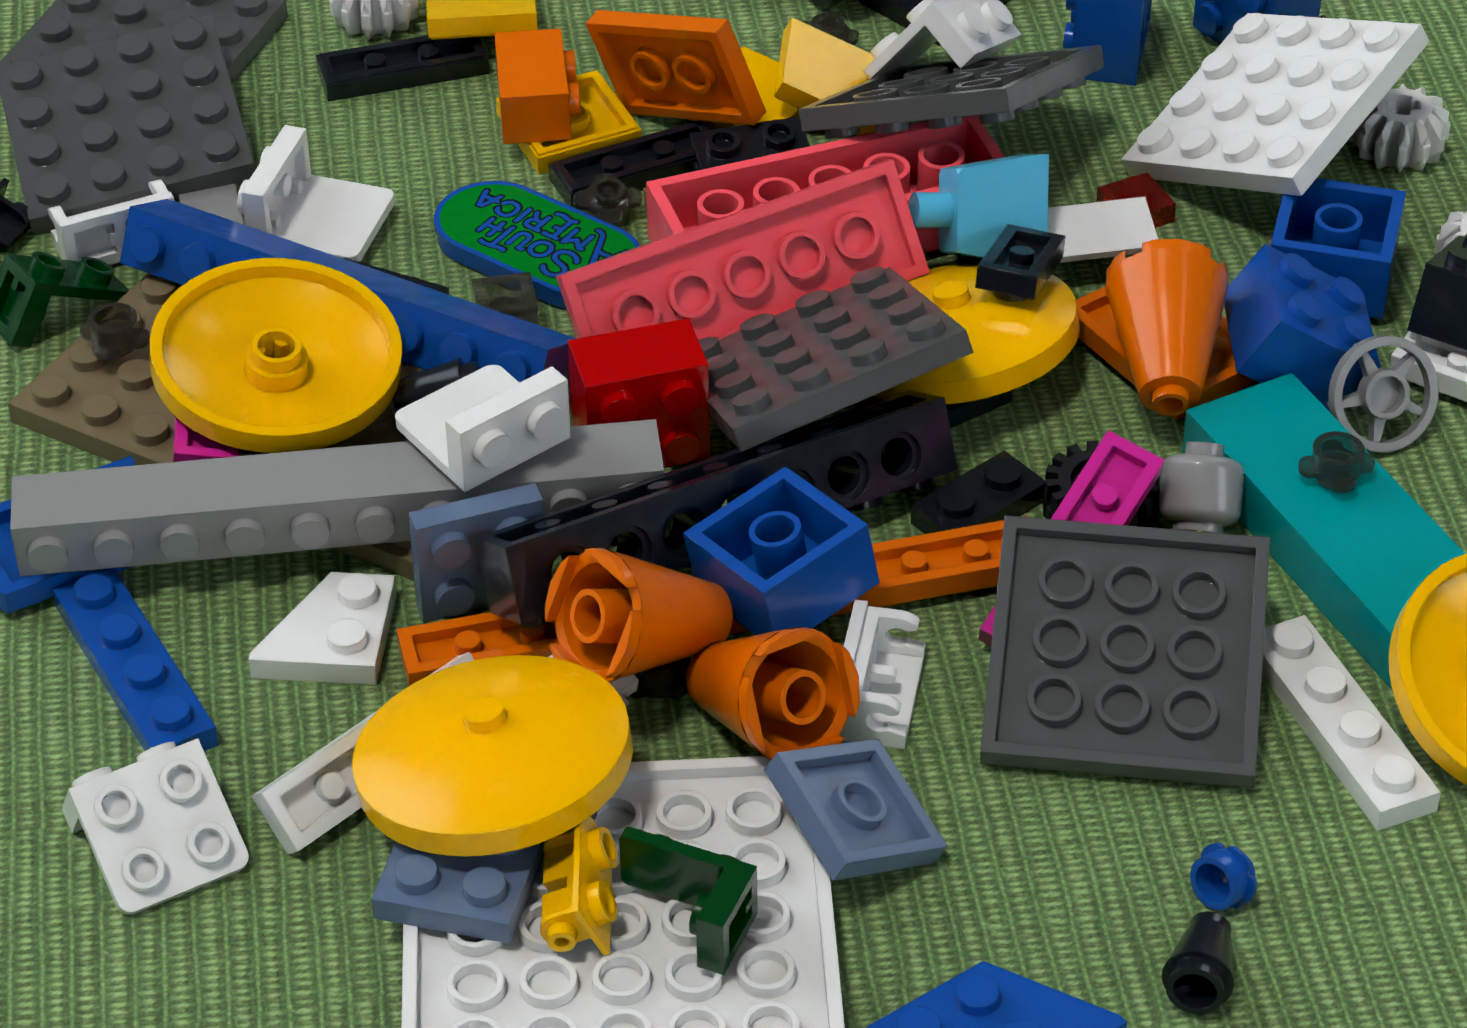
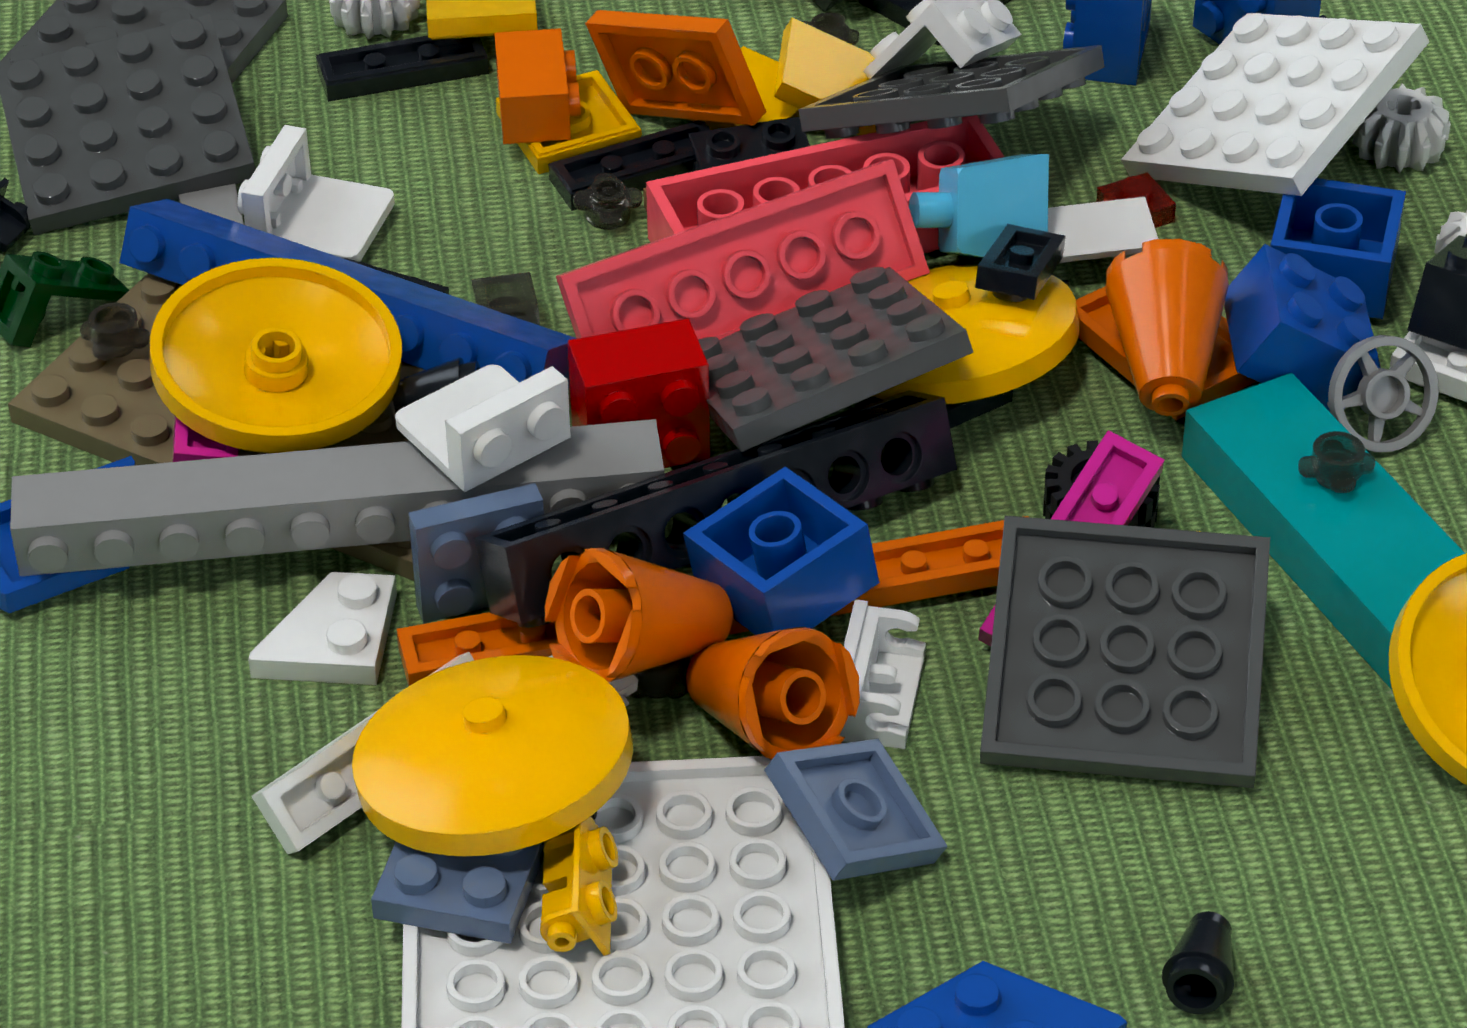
(98, 231): white hinge -> none
(132, 662): blue plate -> none
(156, 825): white bracket -> none
(518, 230): tile -> none
(714, 883): dark green bracket -> none
(980, 496): black plate -> none
(1201, 489): light grey head -> none
(1223, 877): blue plate -> none
(1345, 726): white plate -> none

